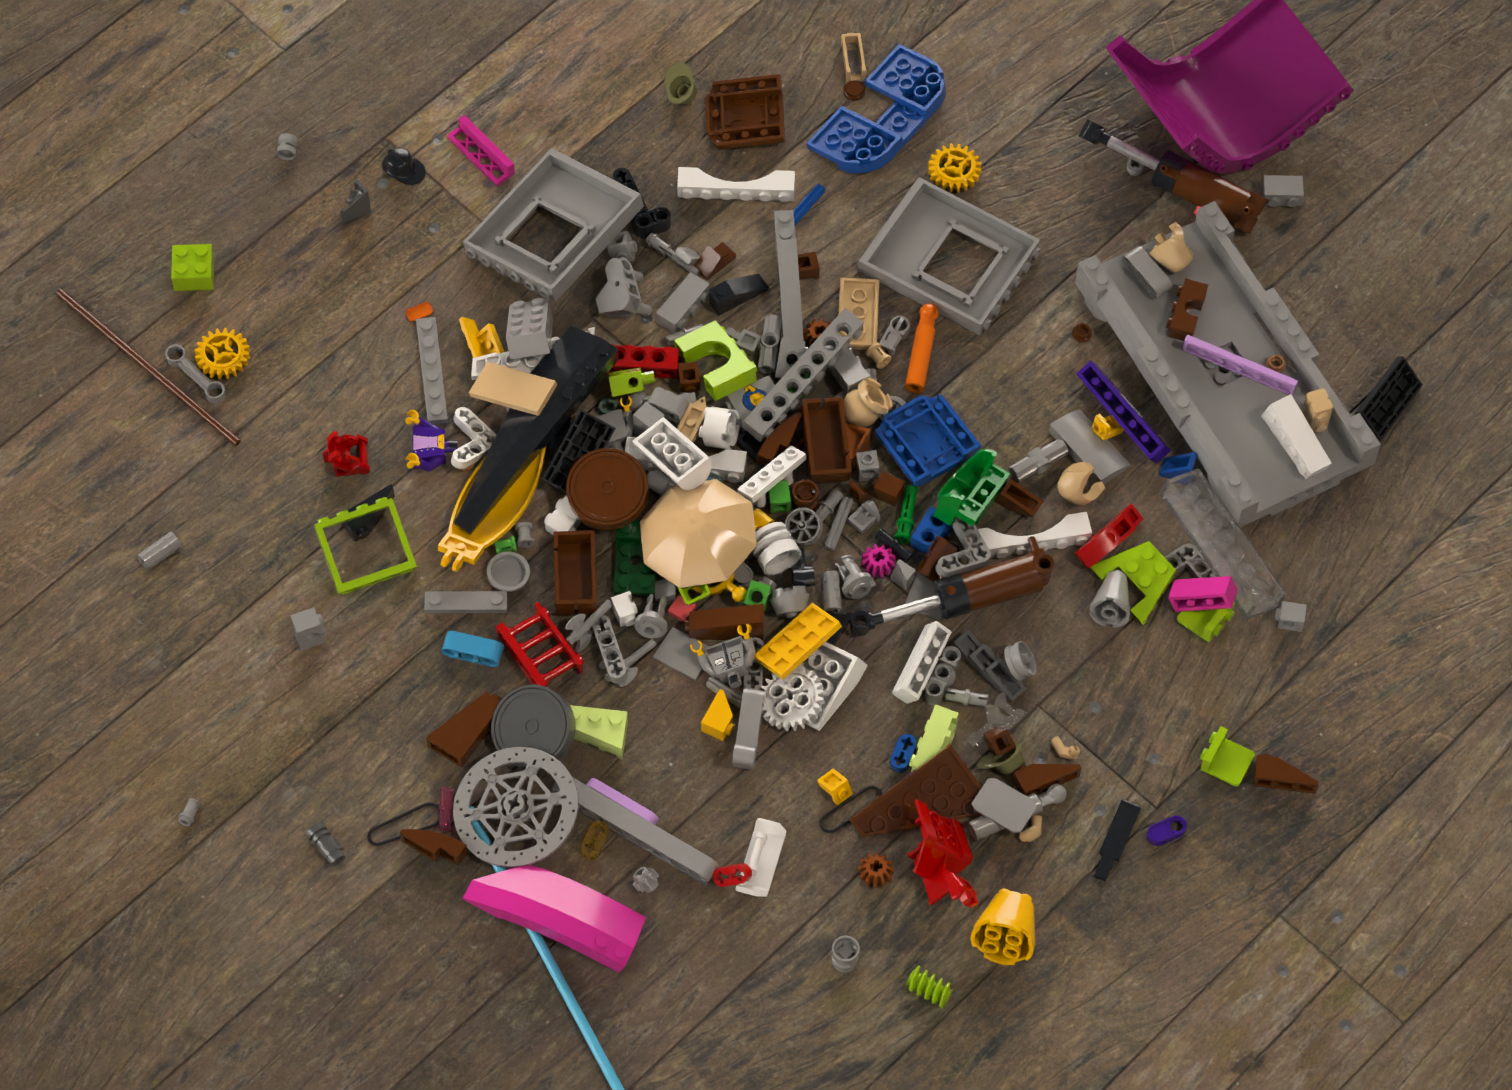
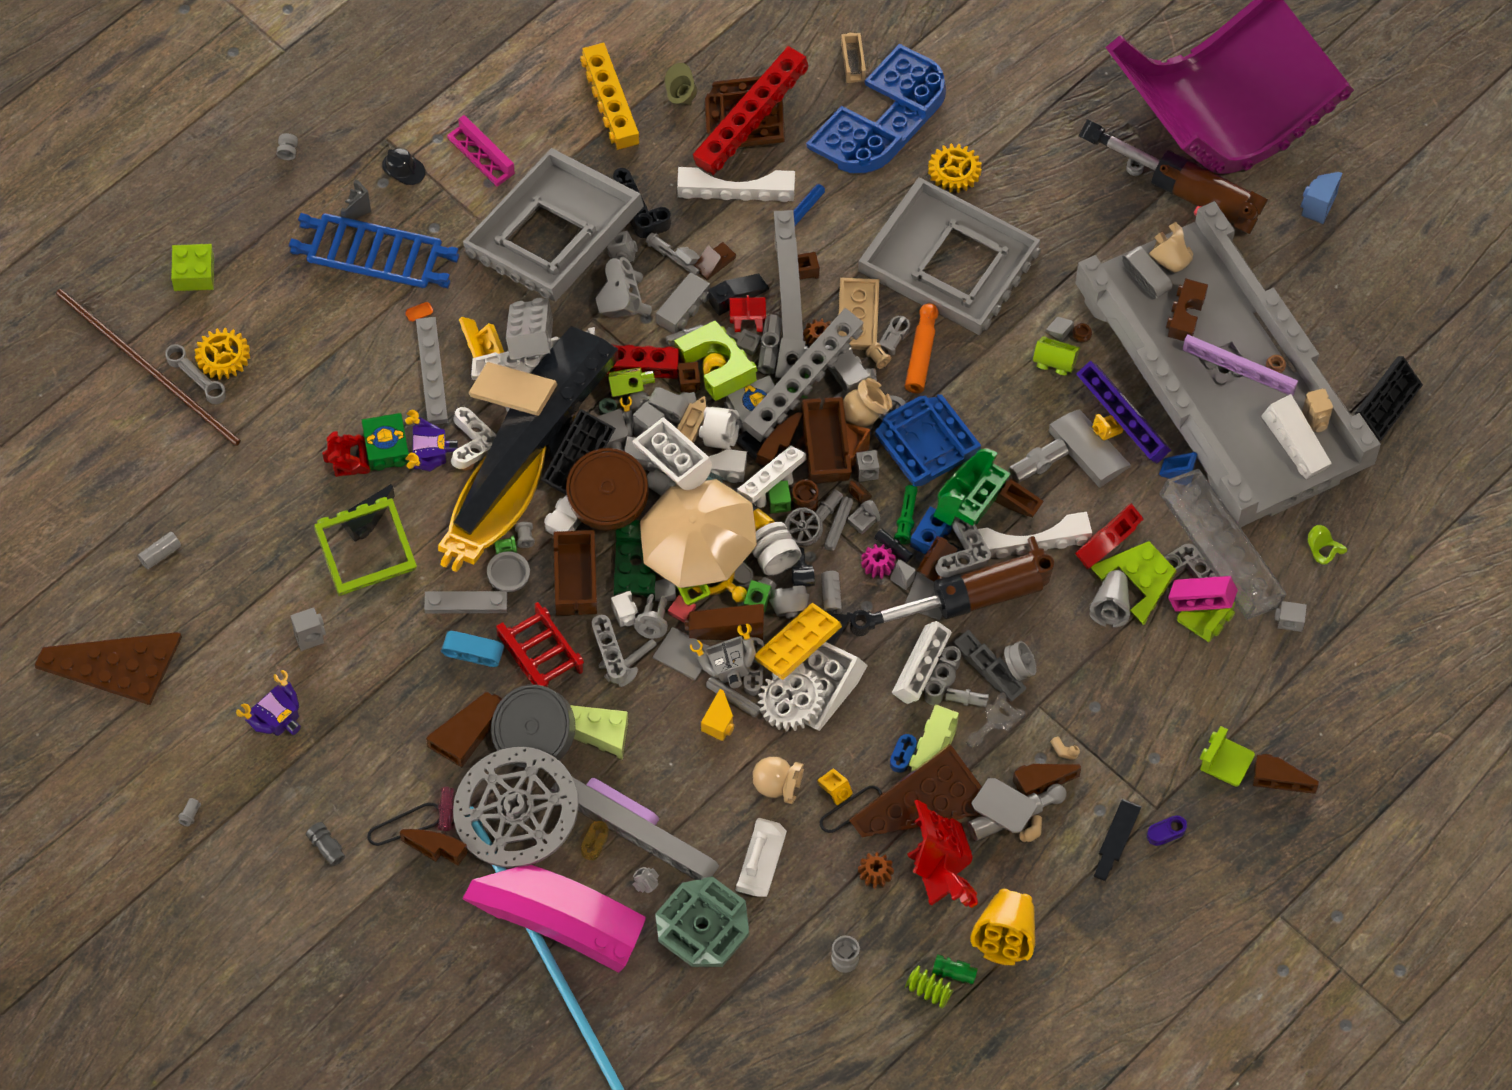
(119, 666): none -> reddish brown wing
(274, 711): none -> dark purple torso
(320, 224): none -> blue bar
(385, 441): none -> green panel
(580, 628): light grey piece -> none
(598, 56): none -> yellow brick
(703, 903): none -> sand green piece
(713, 362): none -> yellow head
(731, 871): red beam -> none
(747, 309): none -> red piece
(748, 729): light grey beam -> none
(752, 101): none -> red brick
(777, 778): none -> tan tile
(854, 90): reddish brown piece -> none
(855, 582): light grey piece -> none
(888, 488): reddish brown brick -> none
(958, 970): none -> green axle
(999, 741): reddish brown brick -> none
(1005, 763): olive piece -> none
(1056, 355): none -> lime brick
(1060, 328): none -> light grey slope
(1073, 482): tan piece -> none
(1283, 190): light grey brick -> none
(1320, 196): none -> medium blue slope
(1320, 537): none -> lime piece

